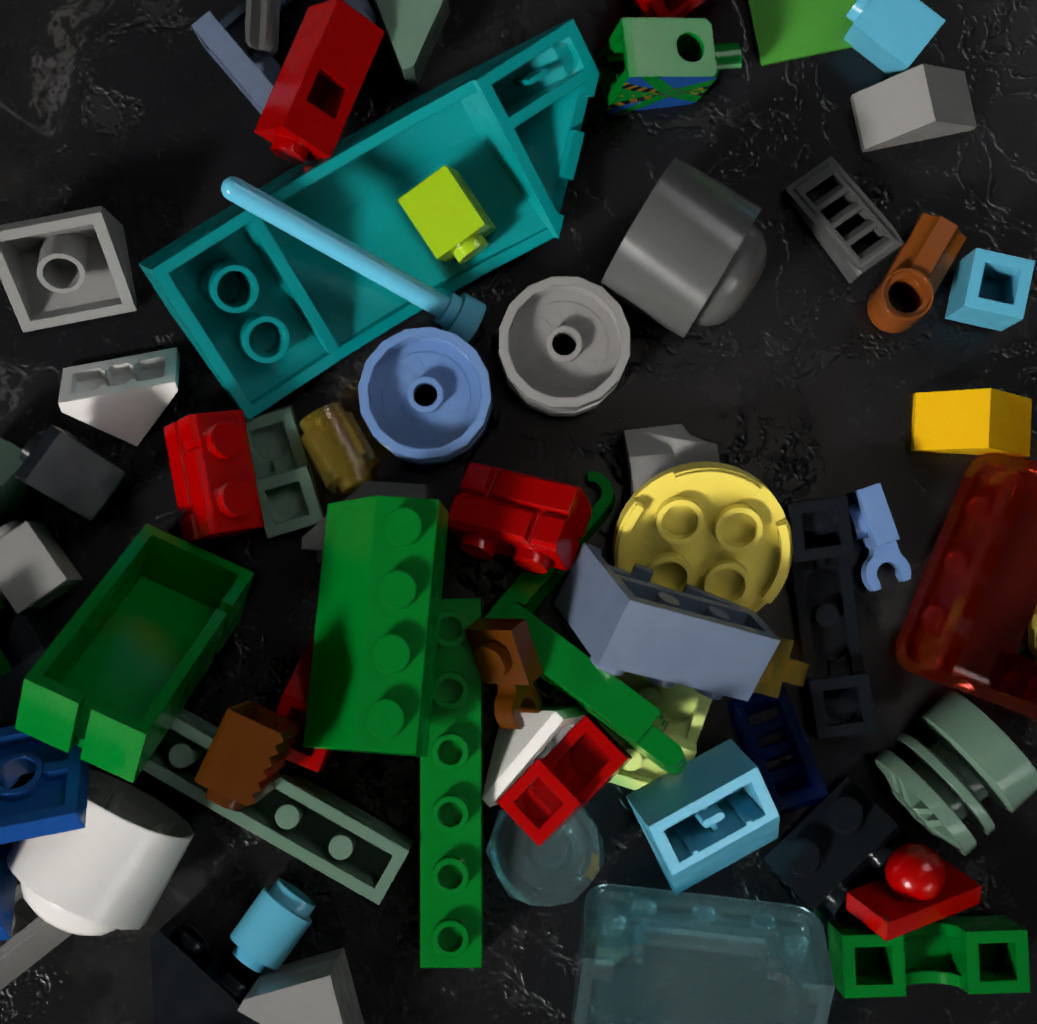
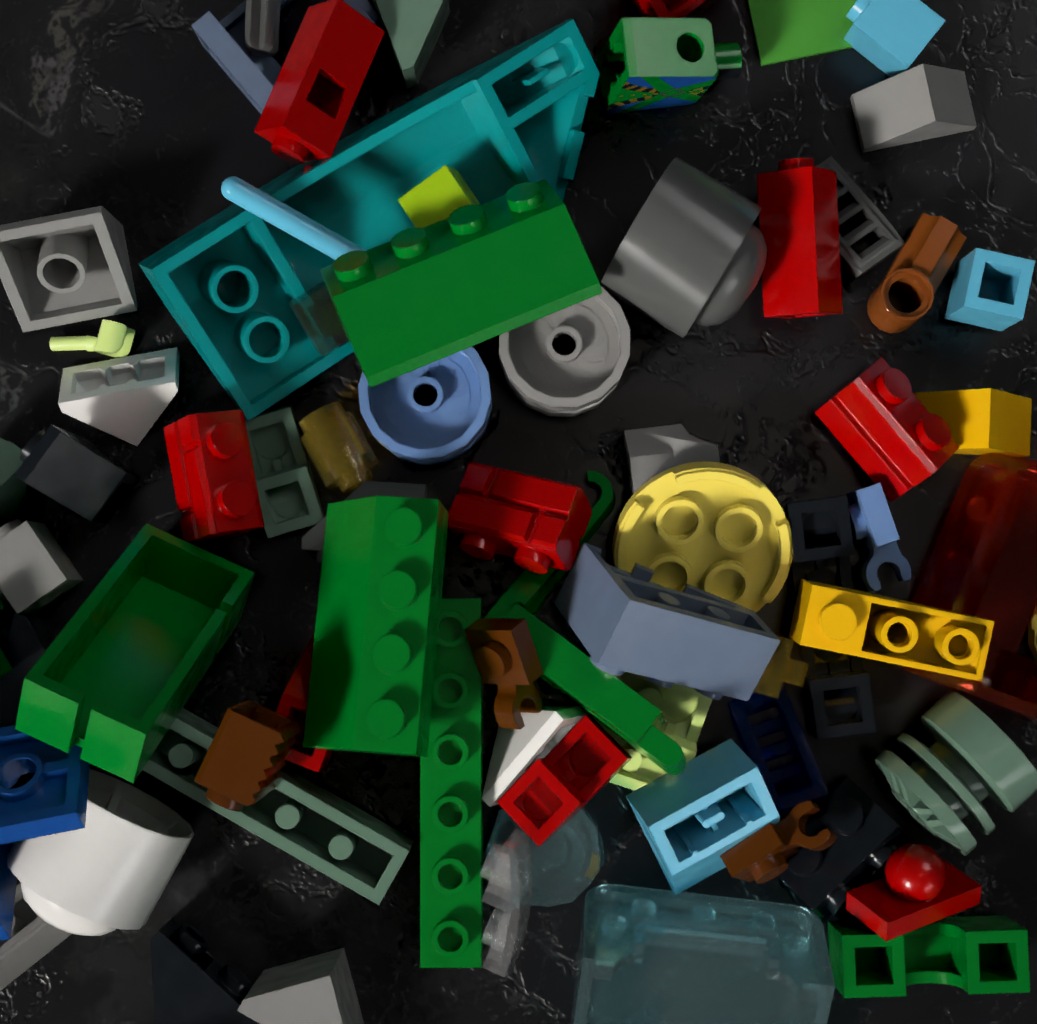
(112, 340): none -> yellowish green hand
(272, 926): medium azure brick -> none
(319, 319): none -> clear smoke plate
(460, 281): none -> green slope
(510, 891): none -> clear slope
(765, 852): none -> reddish brown plate
(801, 240): none -> red brick
(888, 429): none -> red brick
(890, 630): none -> yellow slope

